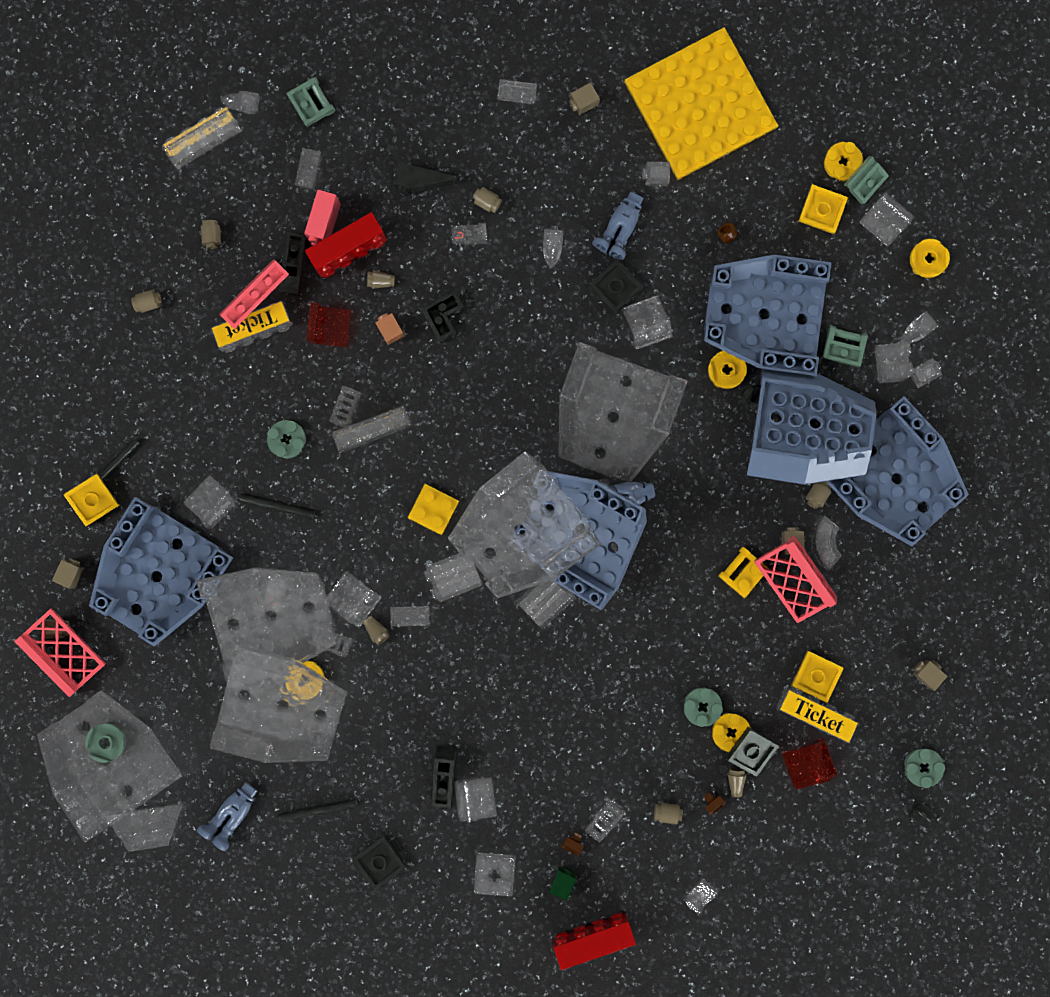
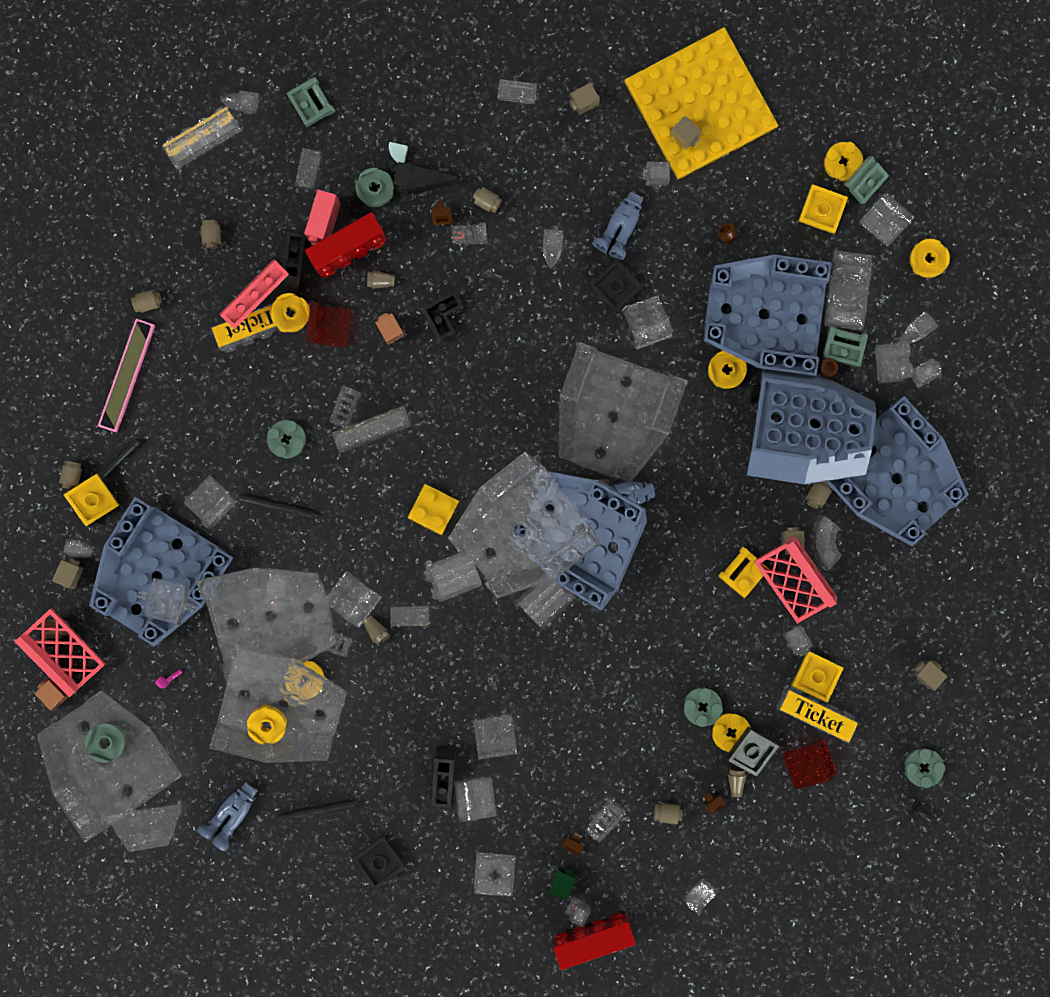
(51, 694): none -> nougat brick
(70, 475): none -> dark tan brick
(76, 548): none -> clear cone
(126, 375): none -> tile
(163, 682): none -> dark pink hand
(166, 601): none -> clear plate
(266, 714): none -> yellow plate
(294, 303): none -> yellow plate
(372, 198): none -> sand green plate
(398, 152): none -> light aqua tile
(441, 214): none -> reddish brown tile
(495, 736): none -> clear brick
(578, 911): none -> clear leg
(686, 133): none -> dark tan brick
(798, 640): none -> clear brick
(828, 367): none -> reddish brown tile
(848, 290): none -> clear slope

